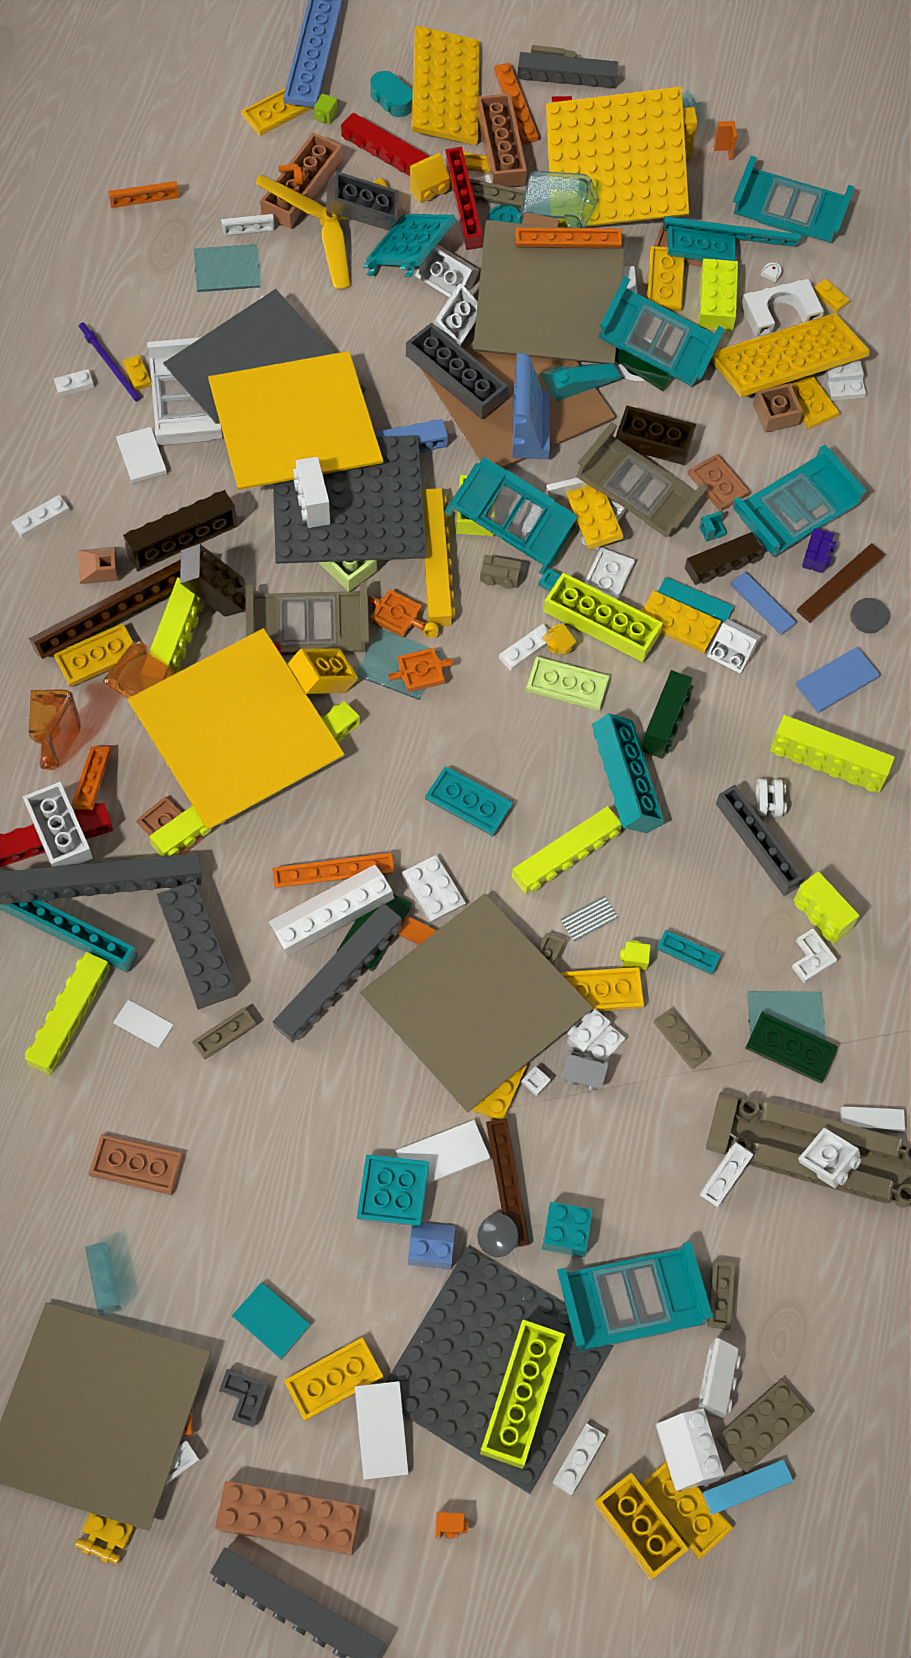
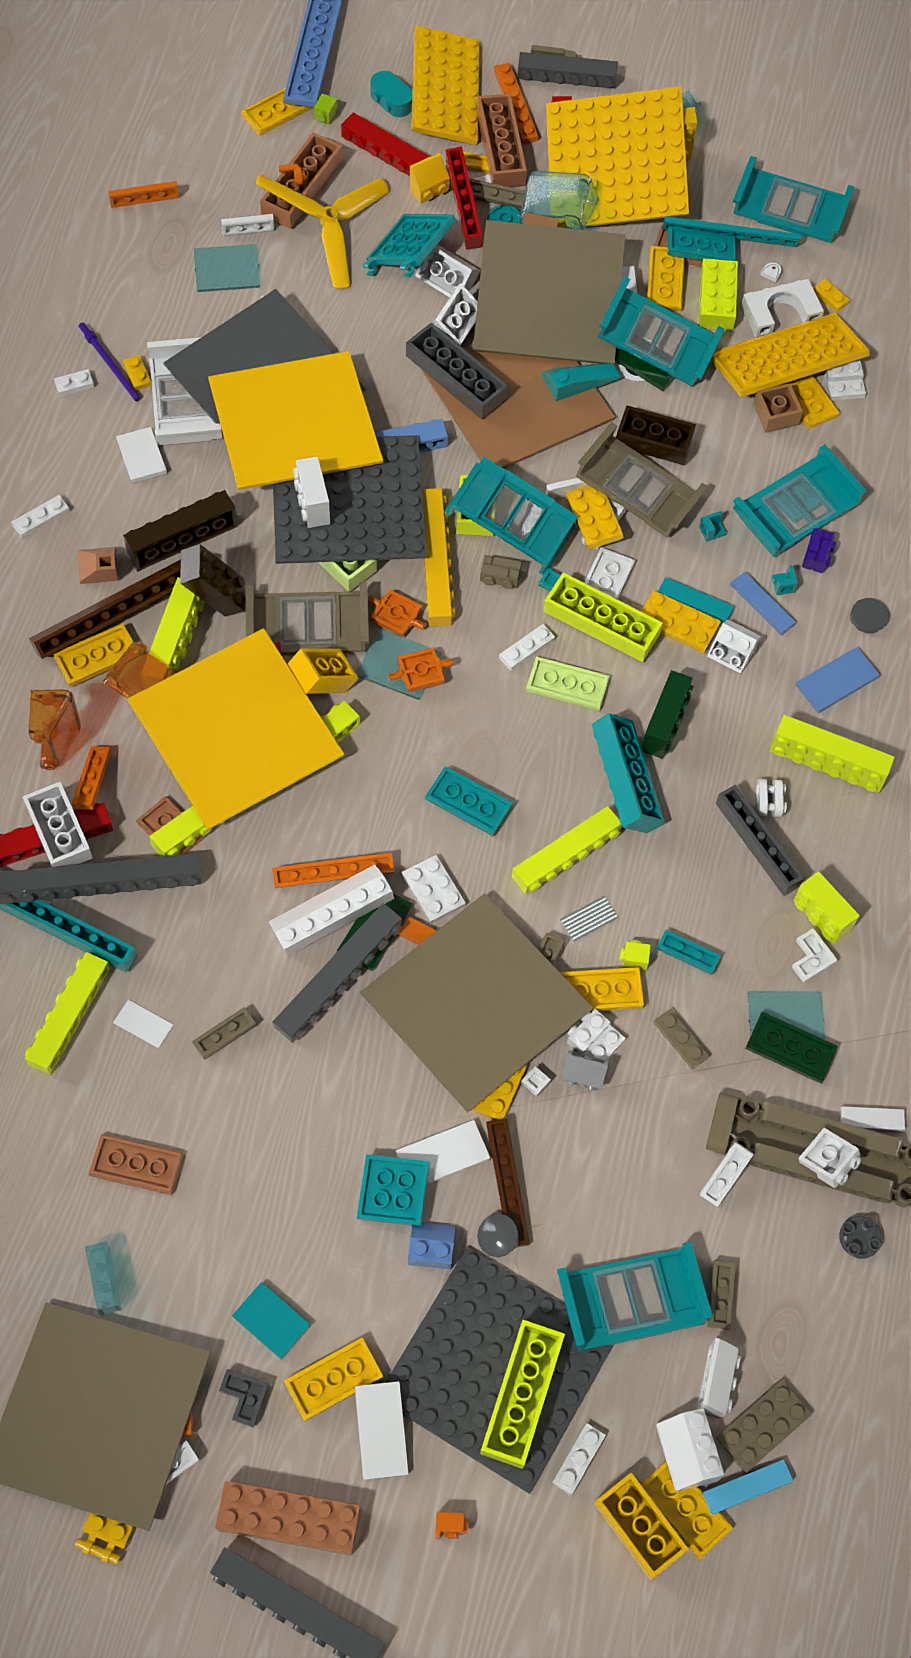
(196, 945): dark grey brick -> none
(362, 200): flat silver brick -> none
(430, 630): yellow hinge -> none
(530, 413): medium blue panel -> none
(559, 639): yellow brick -> none
(567, 1229): teal piece -> none
(569, 237): orange plate -> none
(721, 482): nougat tile -> none
(723, 558): dark brown brick -> none
(725, 137): orange panel -> none
(785, 582): none -> teal panel
(840, 583): reddish brown tile -> none
(860, 1237): none -> dark grey dish

